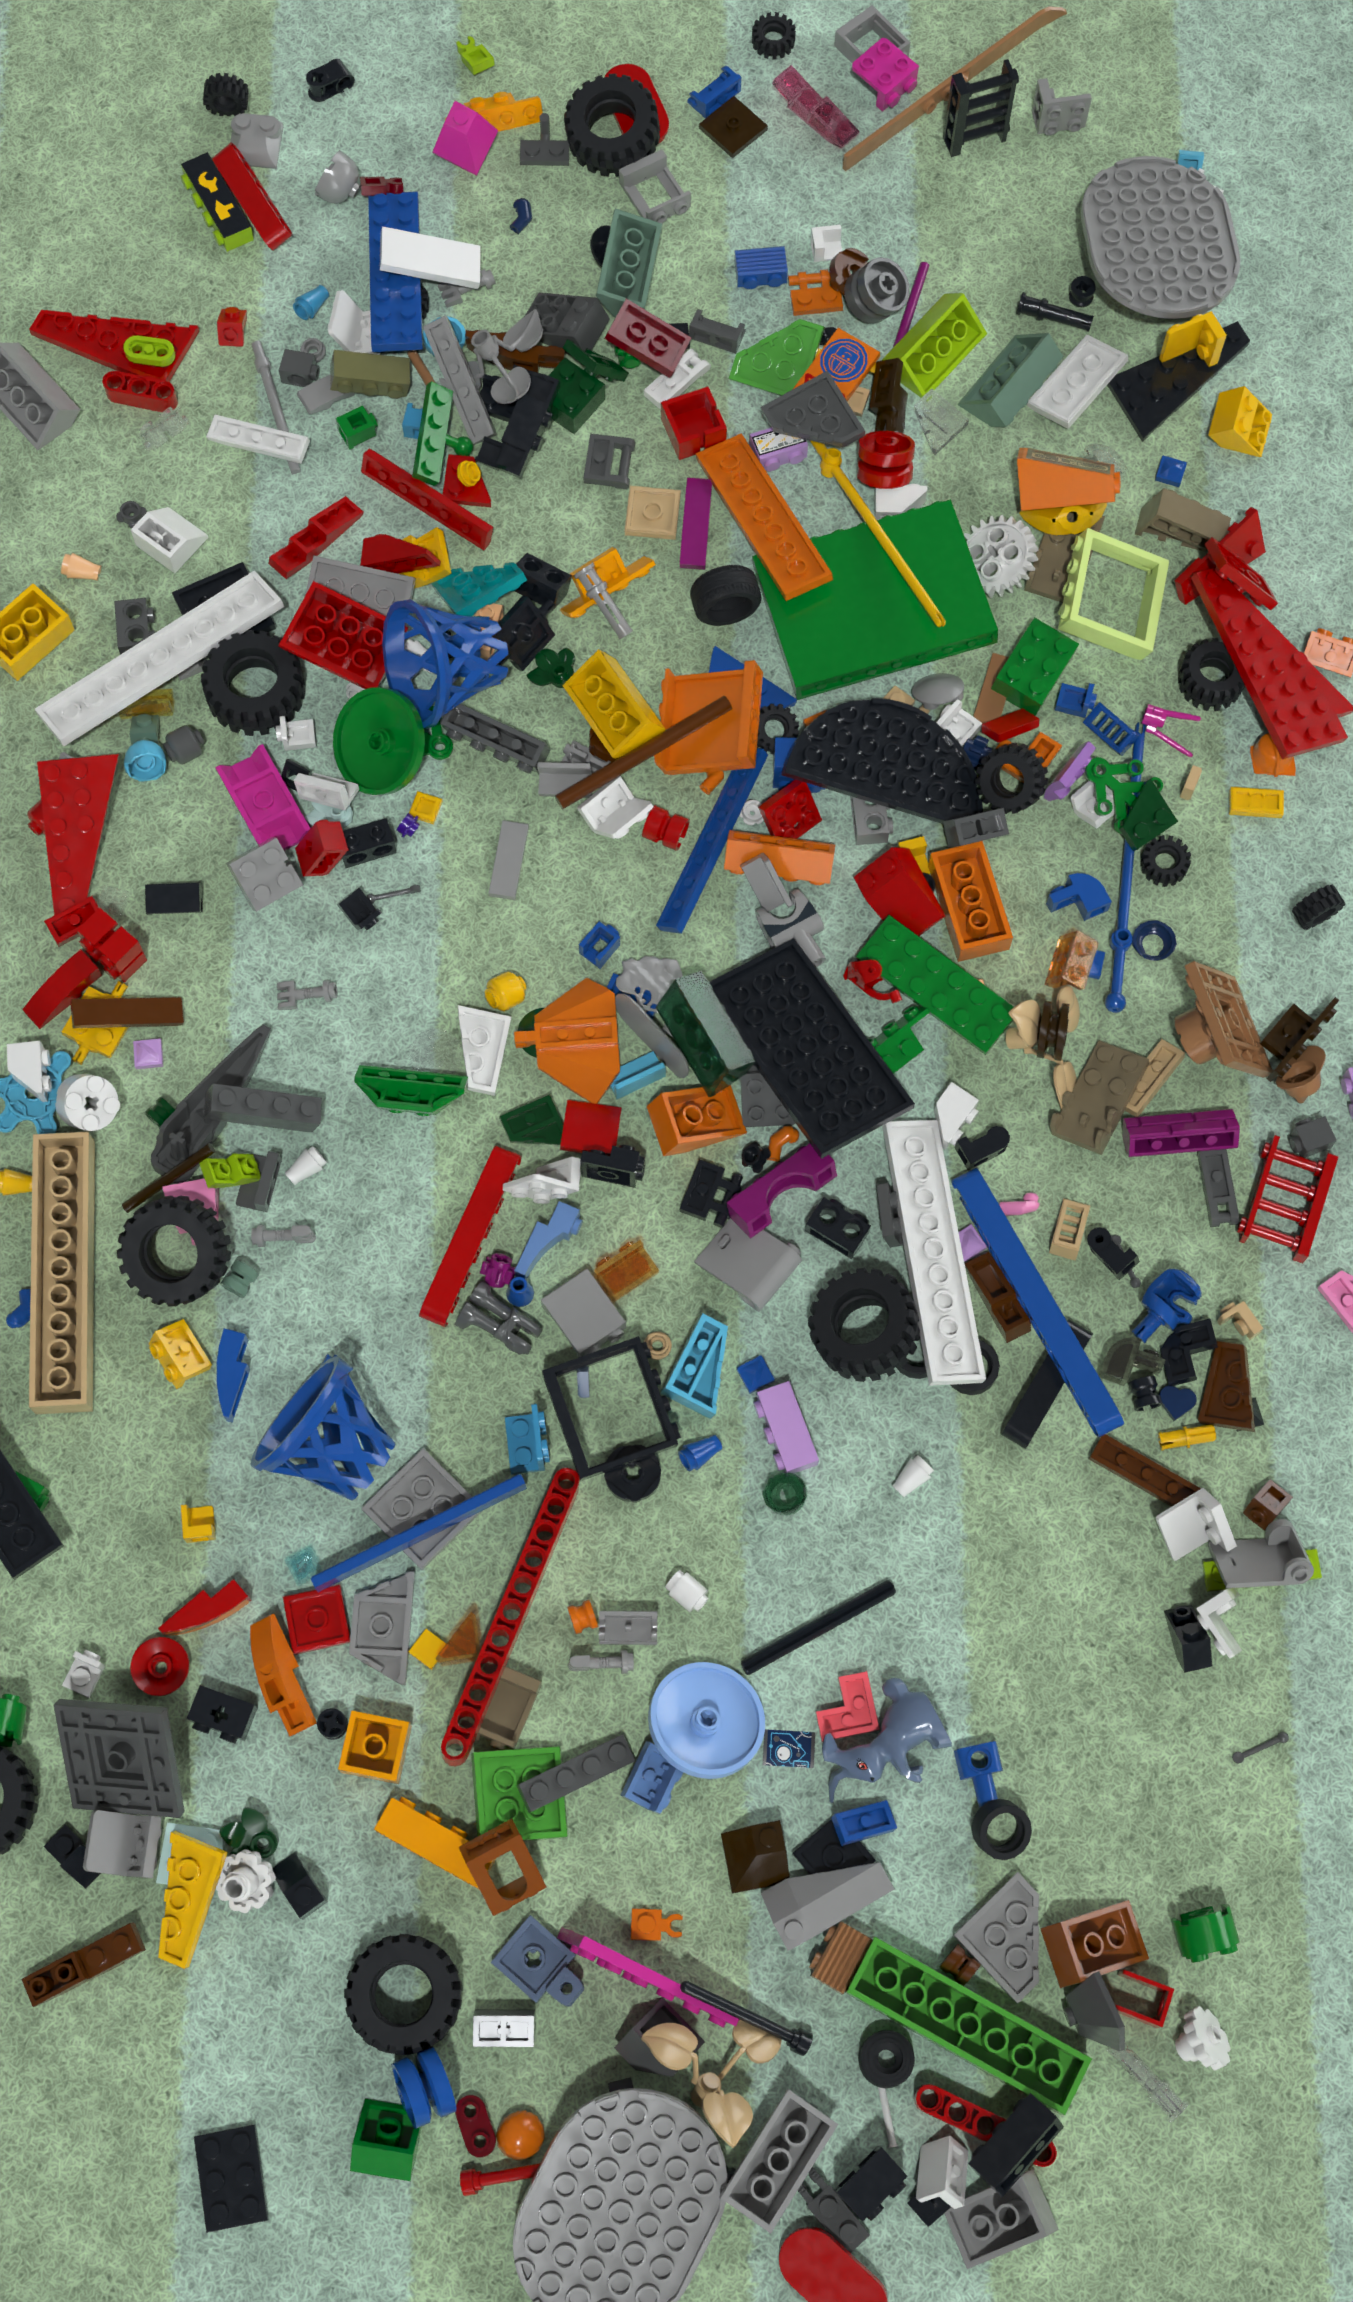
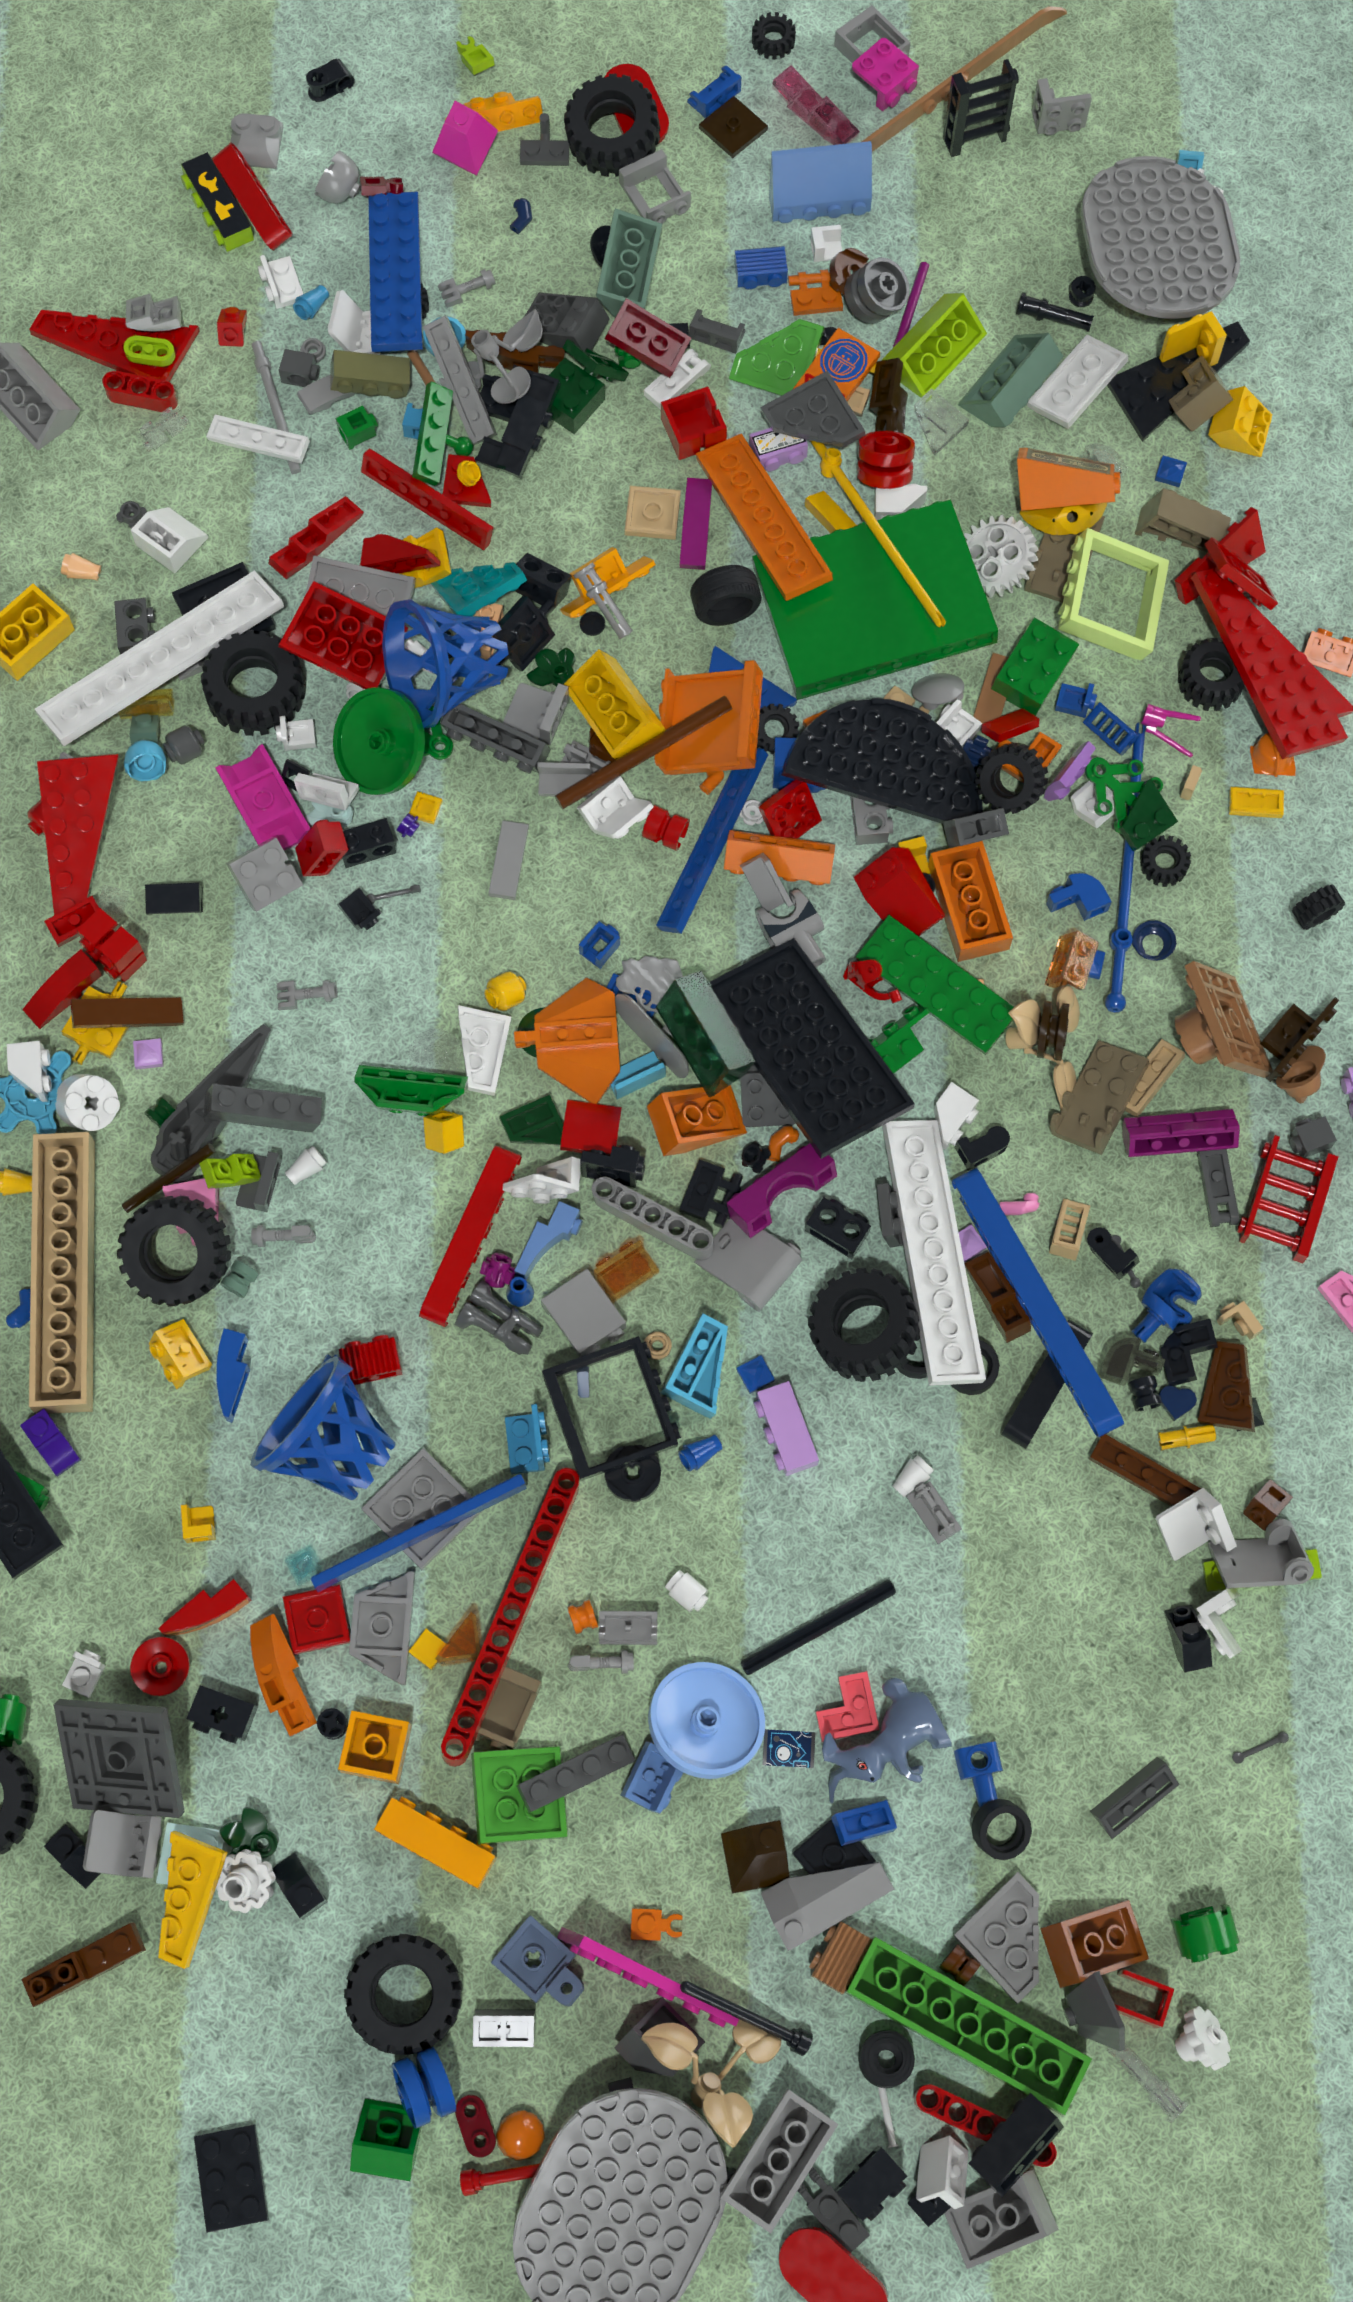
(50, 1442): none -> dark purple arch
(153, 316): none -> light grey slope
(225, 95): black tyre -> none
(281, 279): none -> white bracket
(372, 1359): none -> red brick
(429, 257): white tile -> none
(443, 1132): none -> yellow panel
(491, 1846): dark orange panel -> none
(537, 711): none -> light grey bracket
(592, 623): none -> black piece
(600, 461): dark grey plate -> none
(658, 1229): none -> light grey beam
(794, 1491): clear green hair -> none
(821, 181): none -> medium blue slope
(828, 512): none -> yellow slope
(933, 1512): none -> light grey hinge
(1132, 1794): none -> dark grey slope
(1202, 396): none -> dark tan panel

